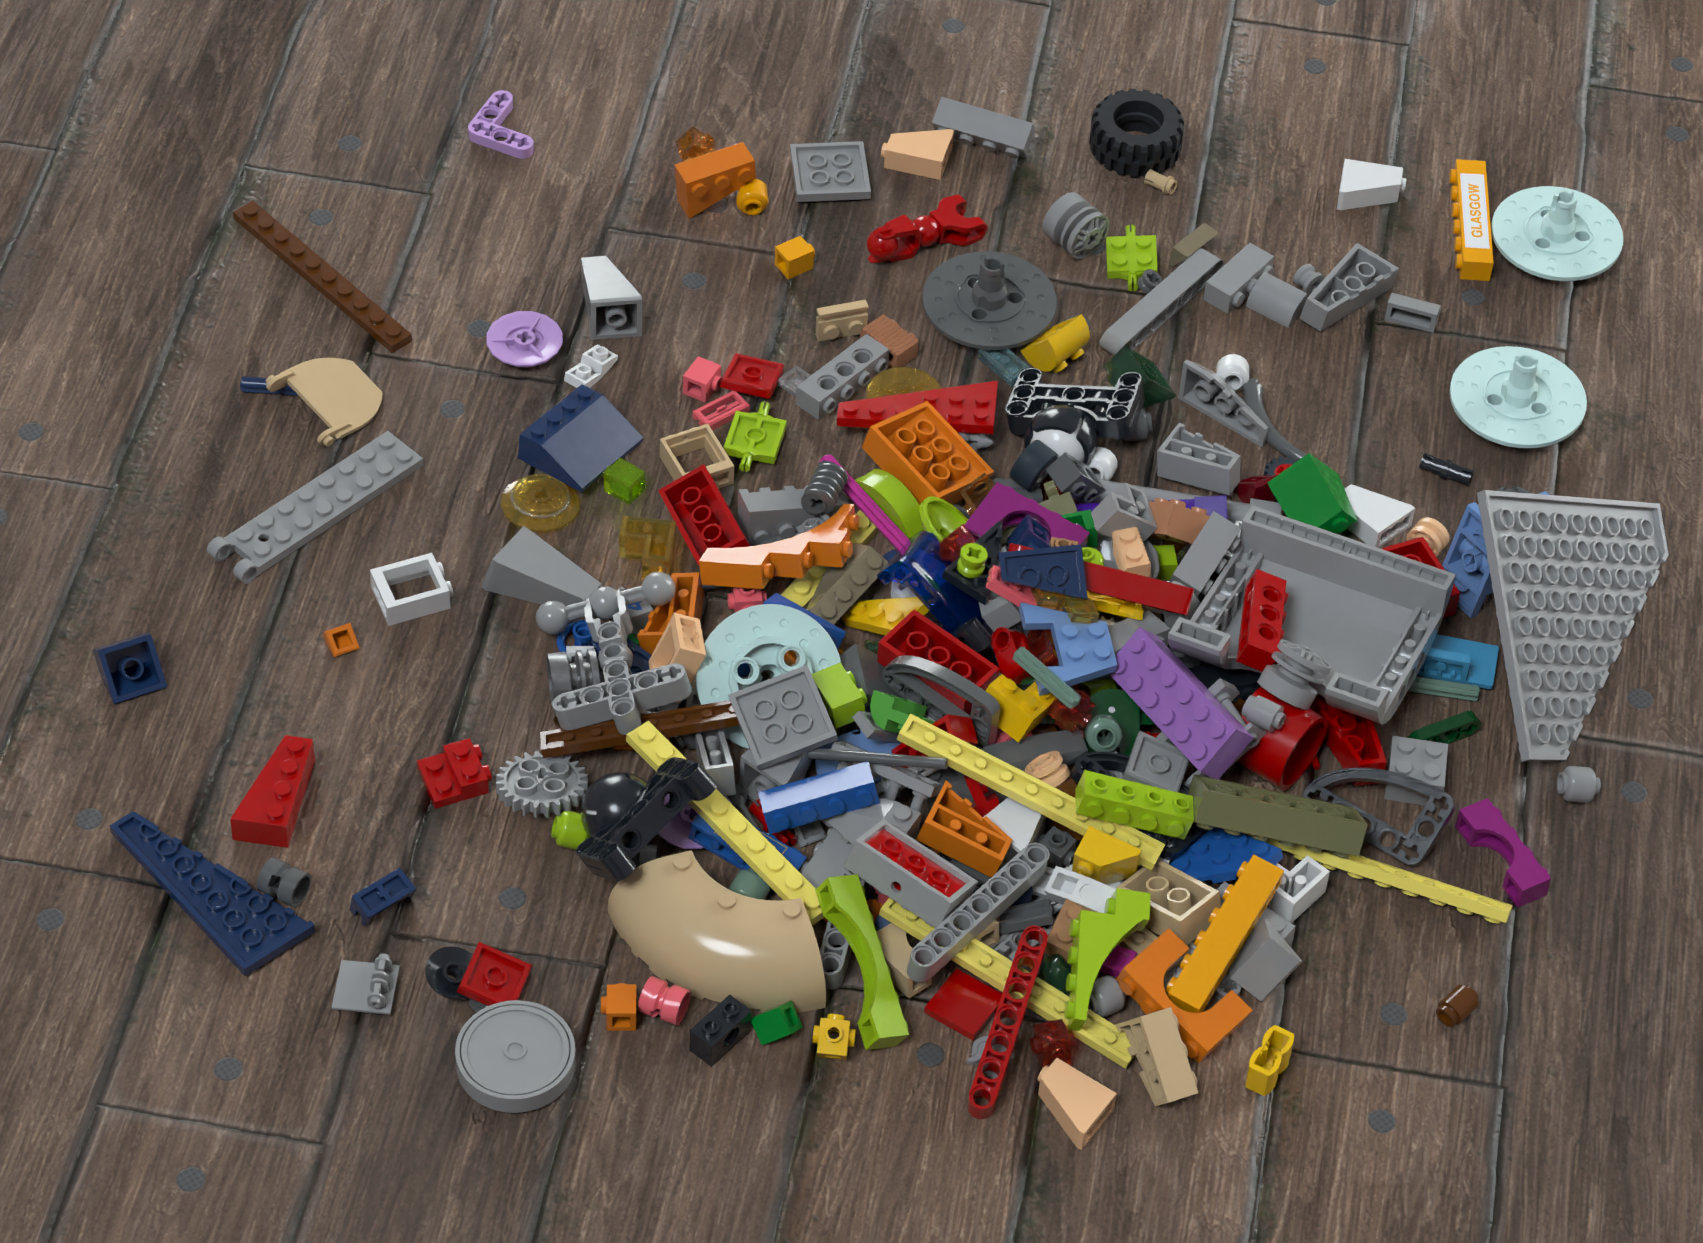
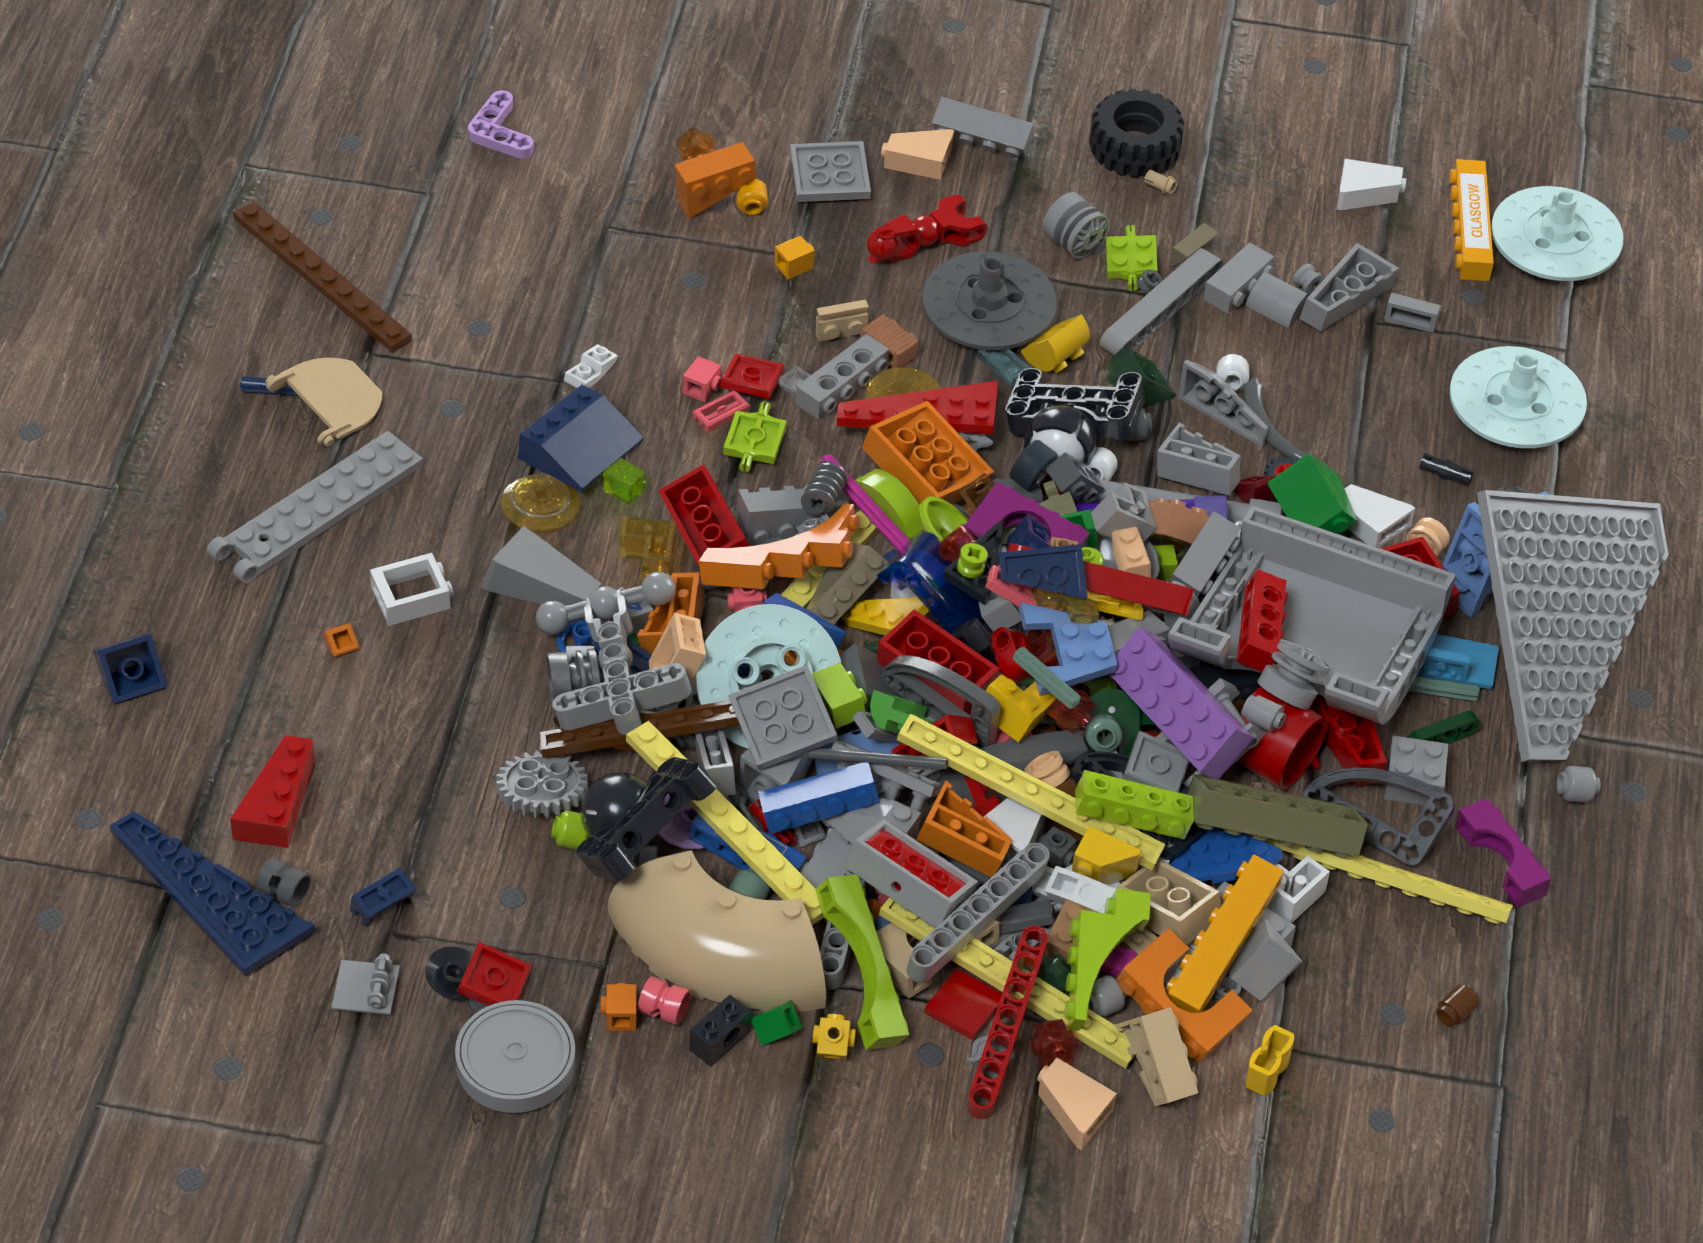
(455, 773): red plate -> none
(524, 338): lavender piece -> none
(610, 300): light grey slope -> none
(696, 439): tan window -> none

